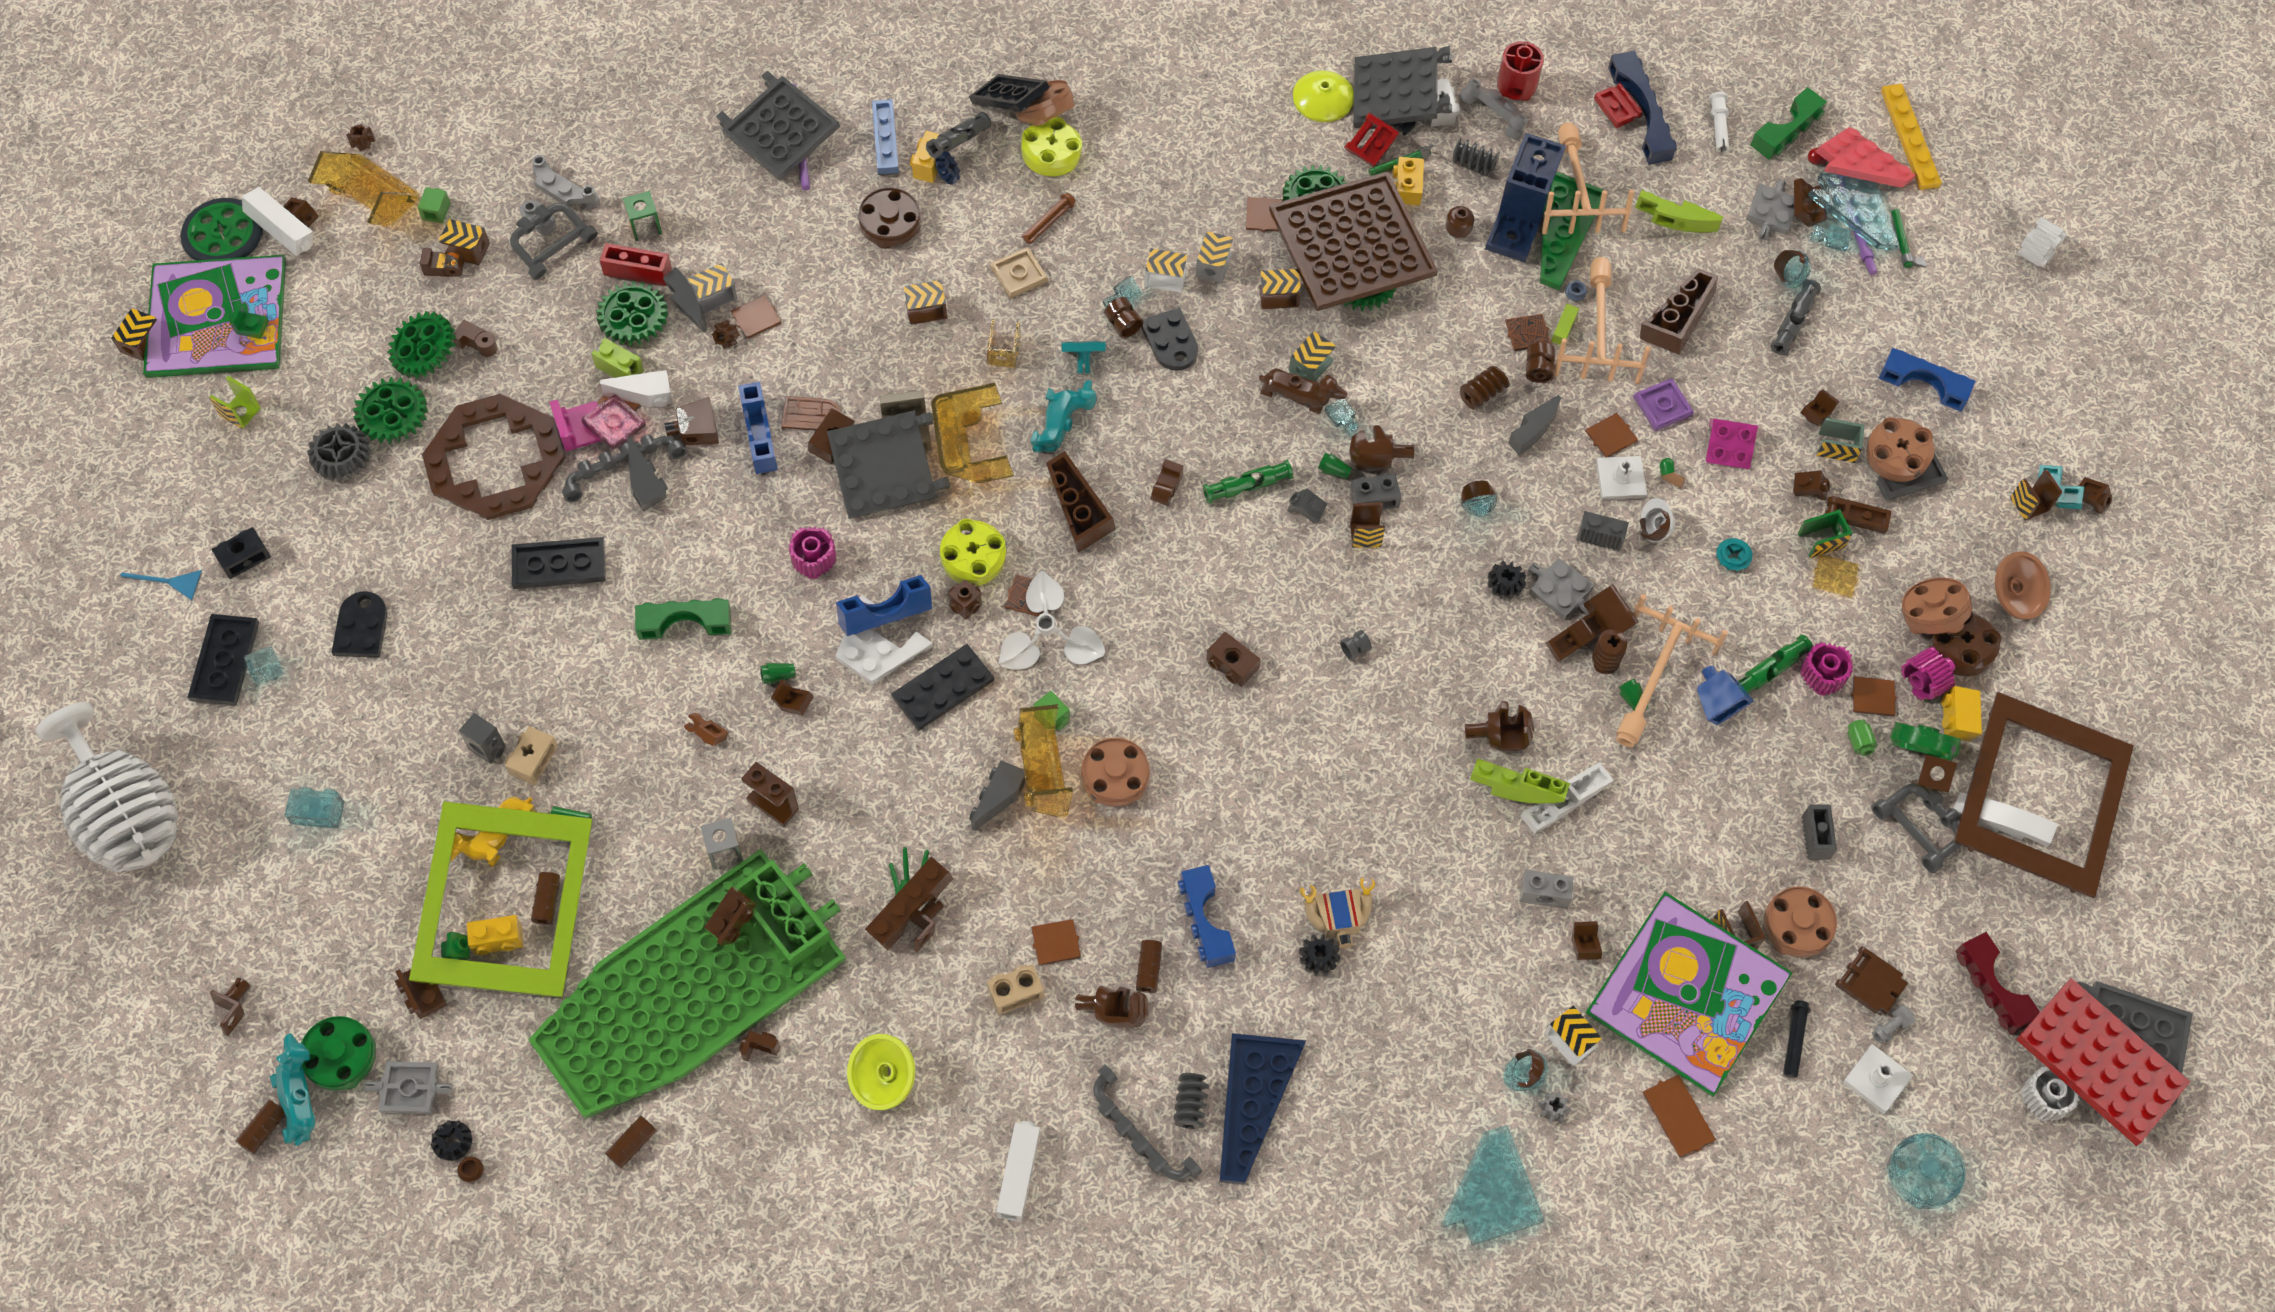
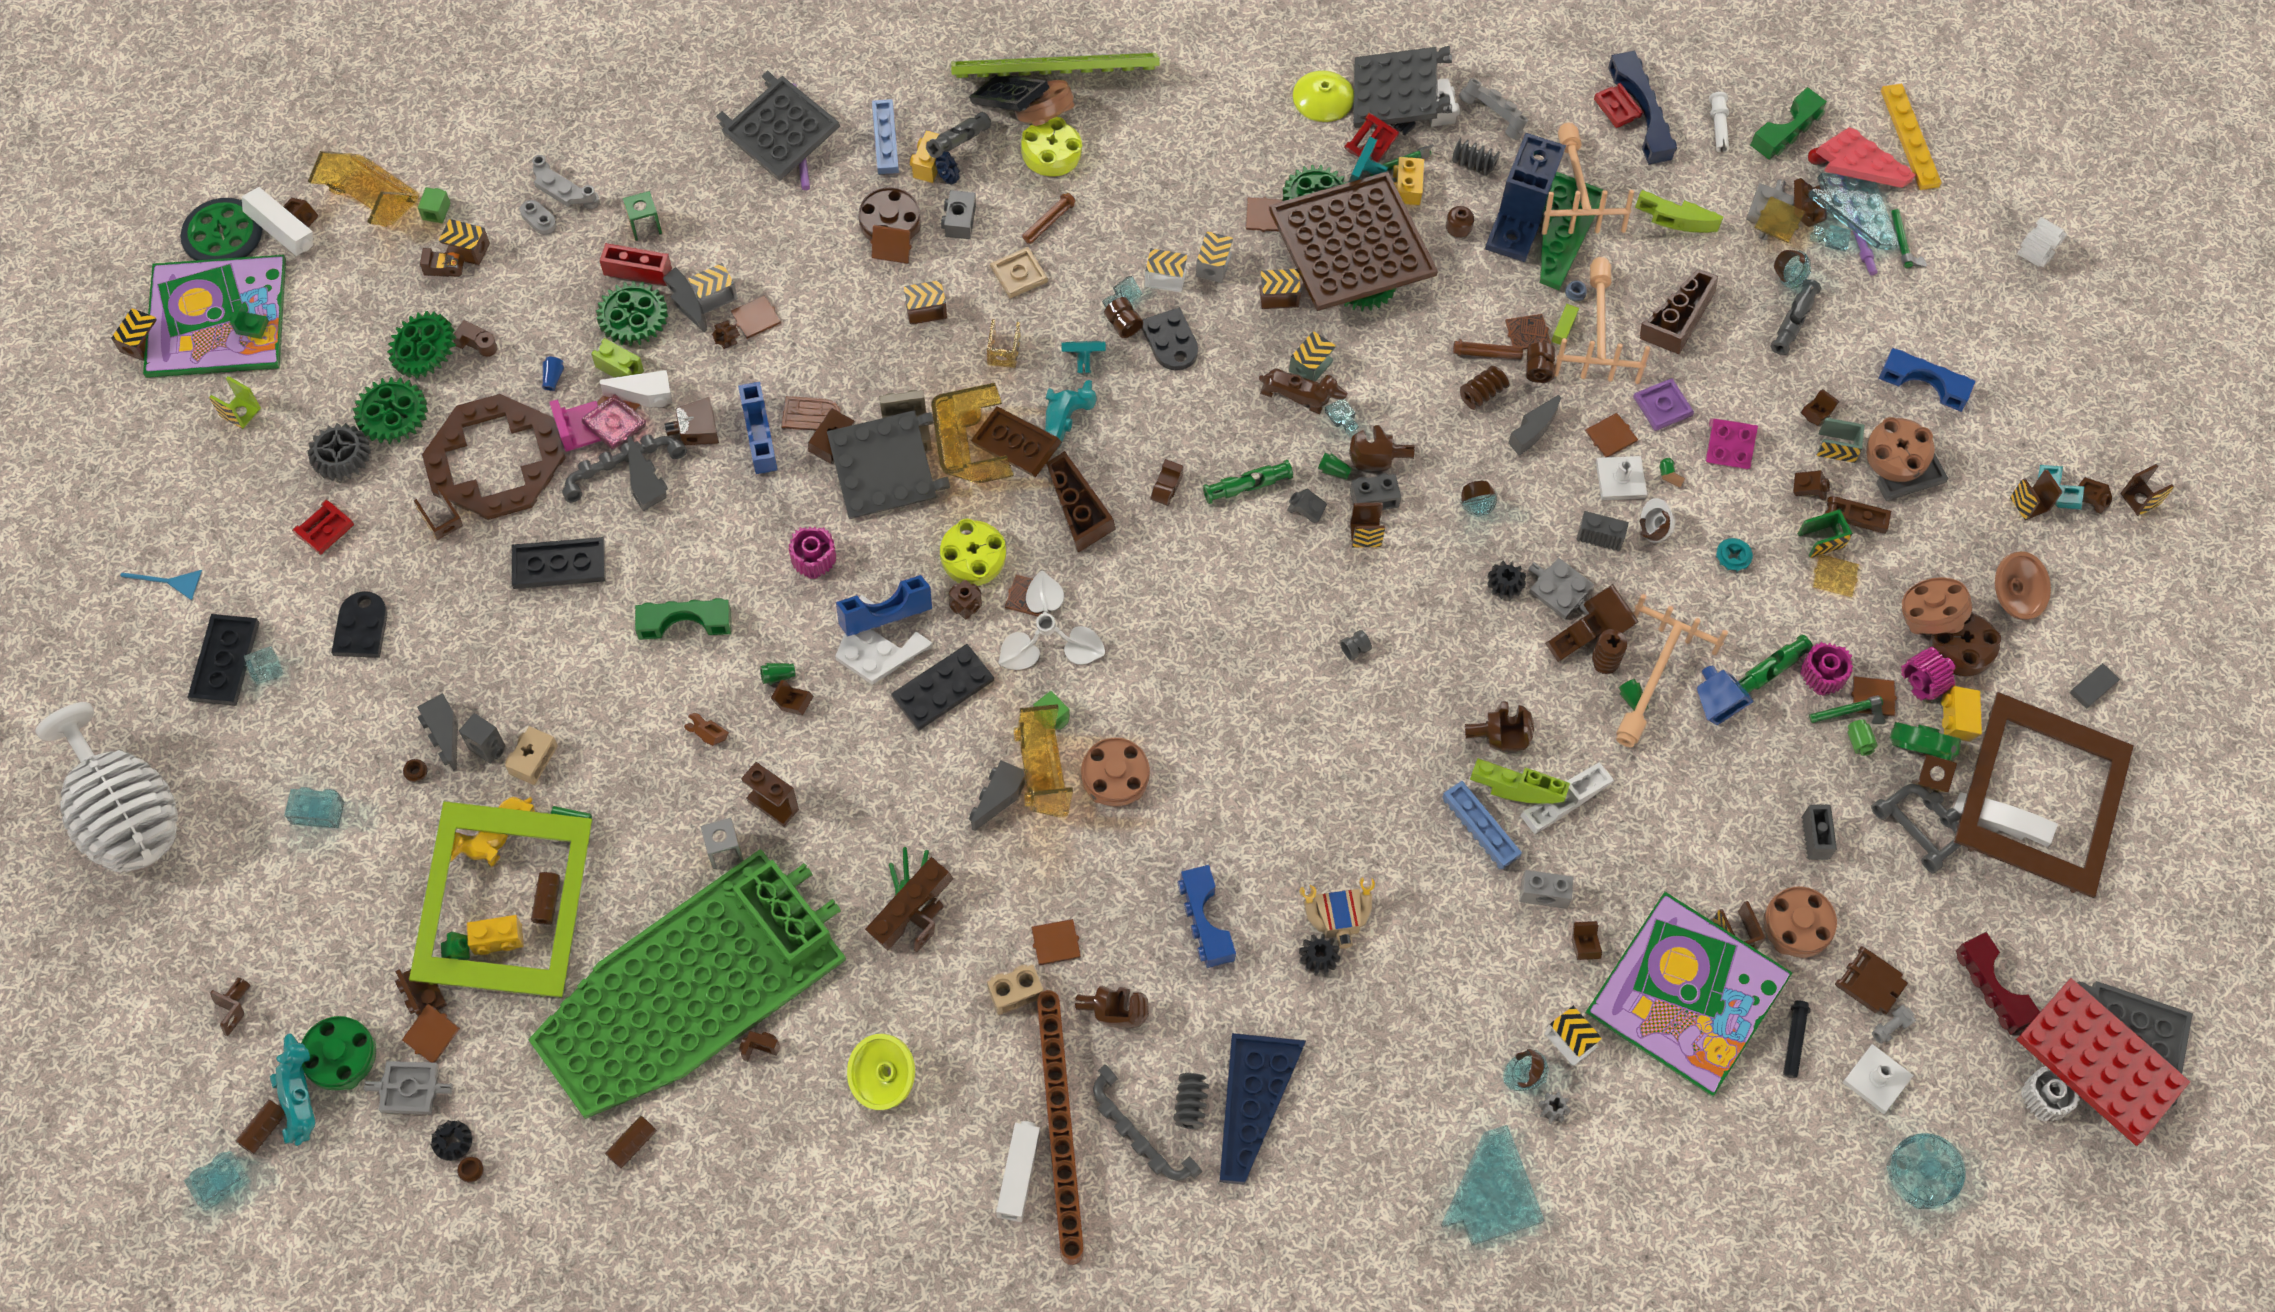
(217, 1180): none -> clear light blue brick
(236, 563): black brick -> none
(327, 531): none -> red plate
(360, 137): reddish brown gear -> none
(415, 764): none -> reddish brown plate
(430, 1033): none -> dark orange piece
(440, 531): none -> reddish brown piece
(444, 727): none -> dark grey slope
(543, 214): dark grey bar -> none
(552, 370): none -> blue cone
(730, 916): reddish brown bracket -> none
(891, 244): none -> dark orange piece
(959, 214): none -> brick
(1021, 441): none -> reddish brown plate
(1047, 64): none -> lime plate
(1063, 1136): none -> dark orange beam
(1149, 966): reddish brown axle -> none
(1229, 648): reddish brown brick -> none
(1365, 163): none -> teal tile
(1481, 825): none -> medium blue gear
(1487, 350): none -> dark orange axle
(1520, 70): red cylinder -> none
(1679, 1116): dark orange piece -> none
(1779, 219): none -> clear yellow piece
(1873, 703): none -> green piece
(2094, 686): none -> dark grey tile
(2138, 485): none -> reddish brown piece

